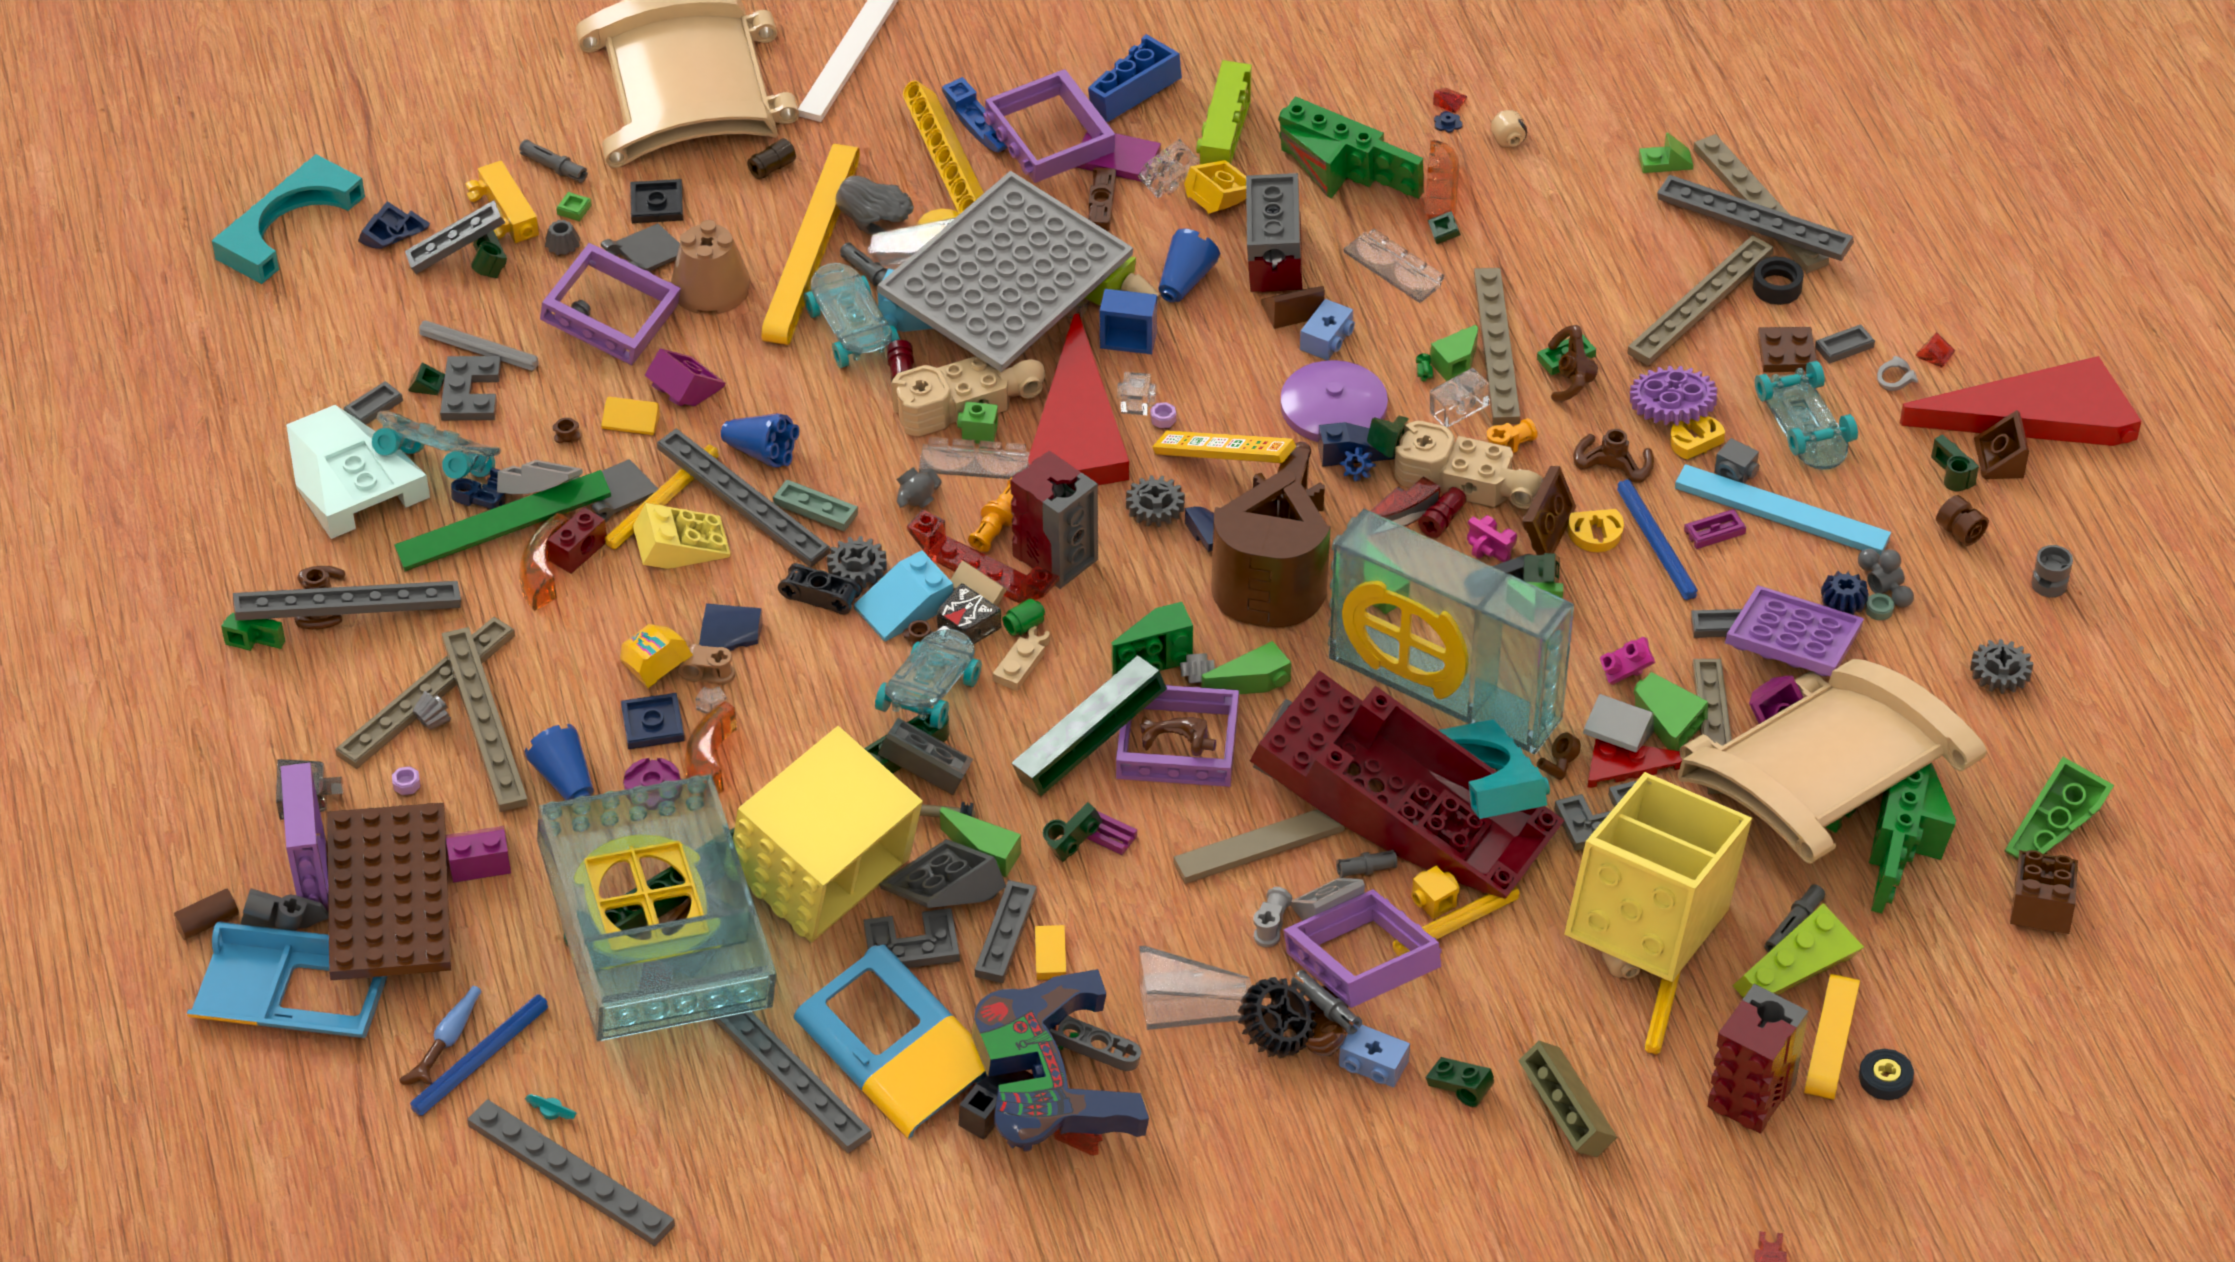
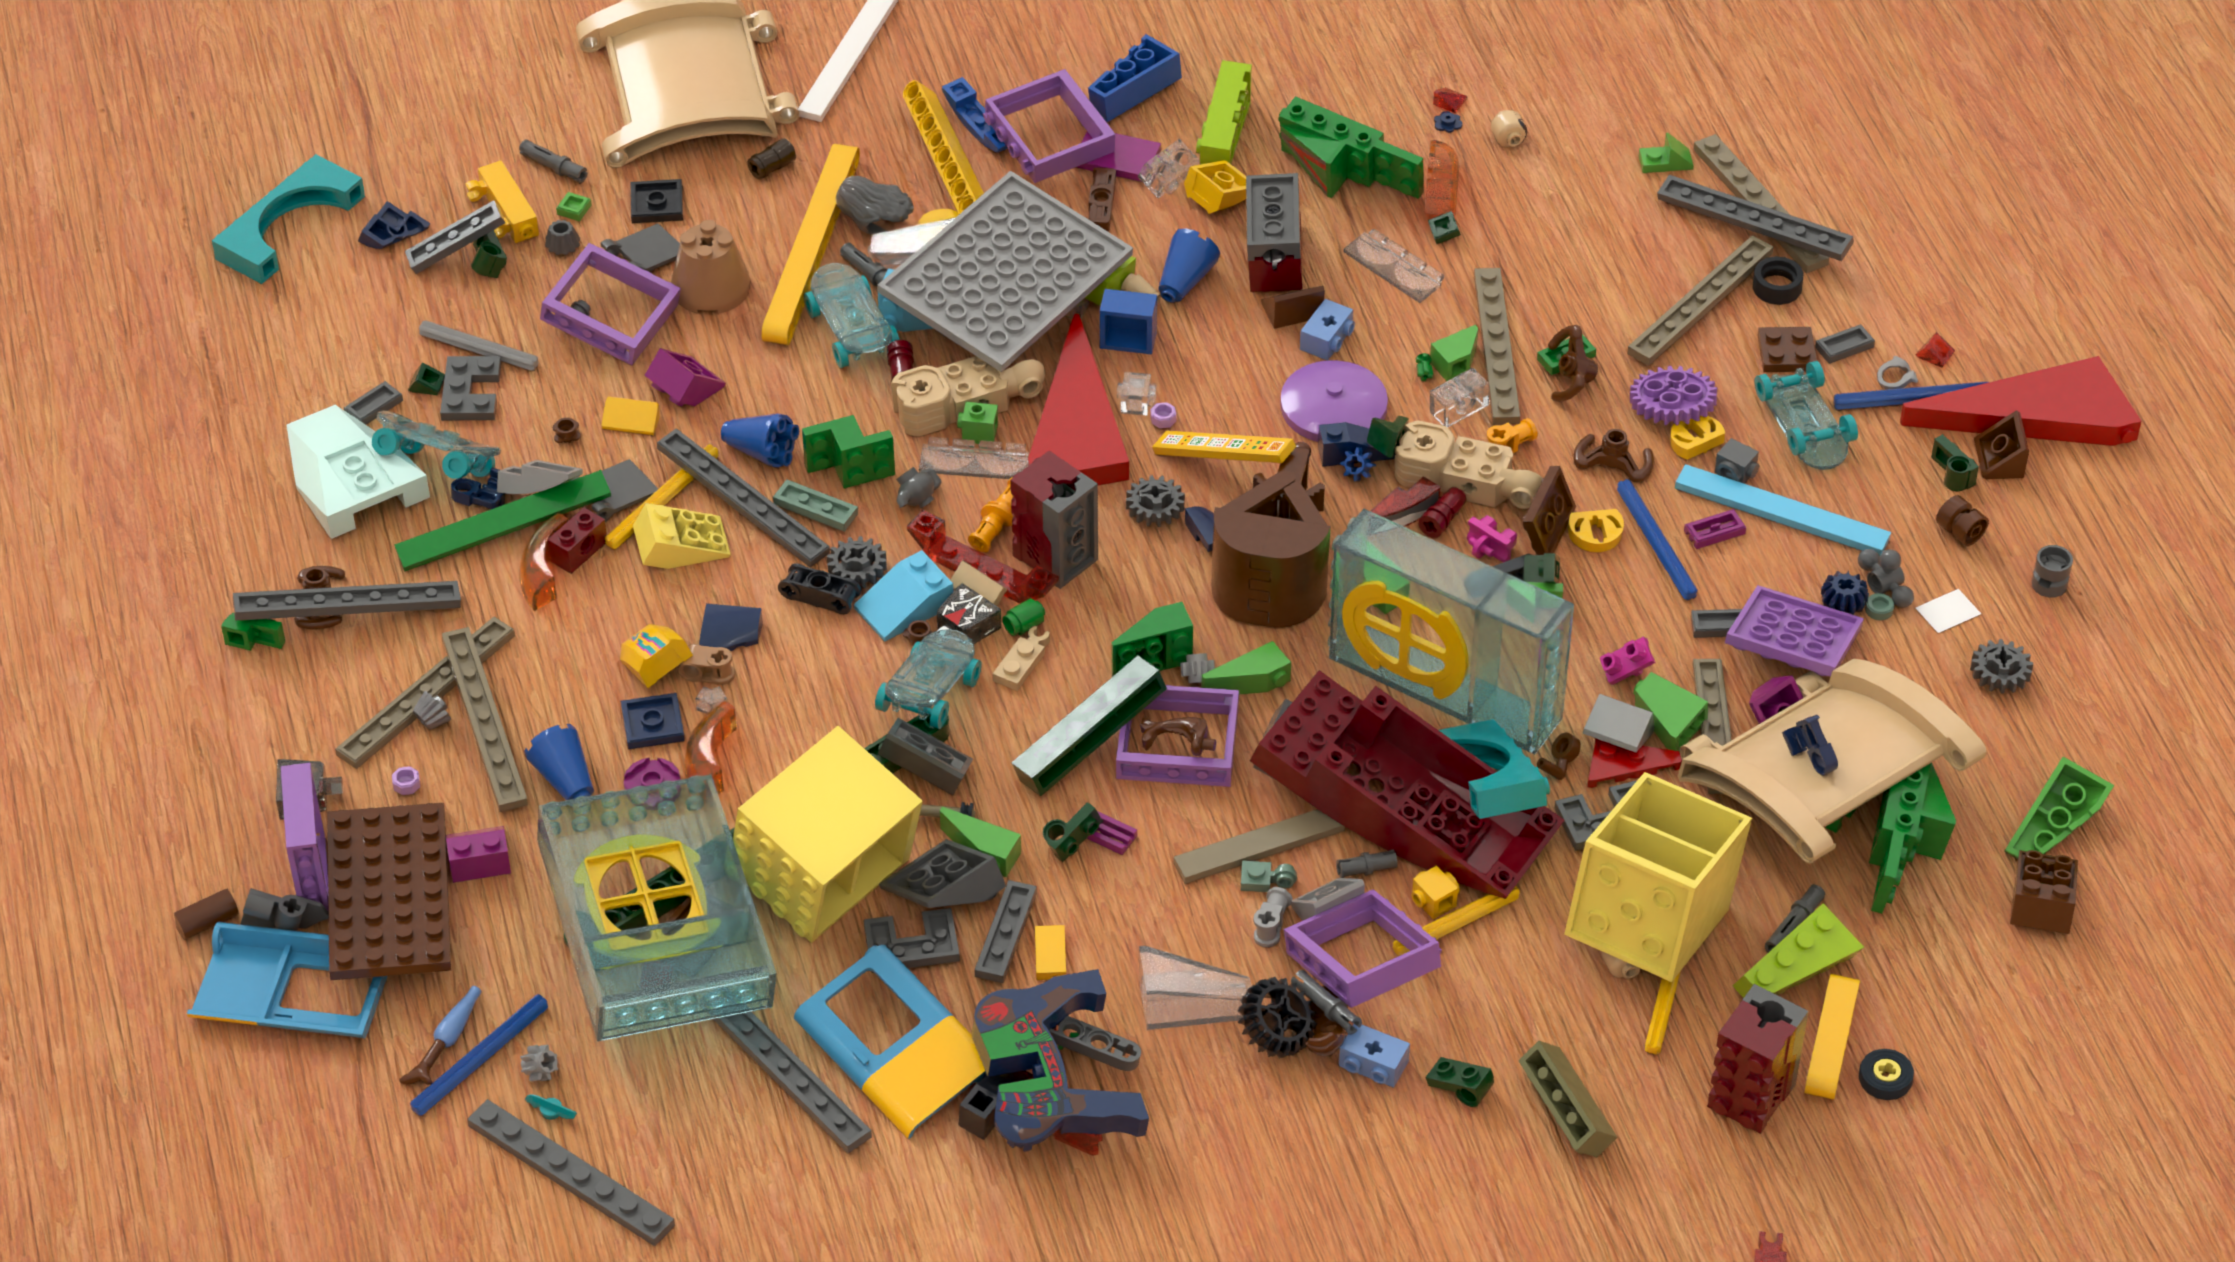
(539, 1063): none -> light grey gear
(845, 448): none -> green bracket
(1258, 875): none -> sand green plate
(1809, 734): none -> dark blue piece
(1893, 396): none -> blue axle
(1948, 610): none -> white sticker

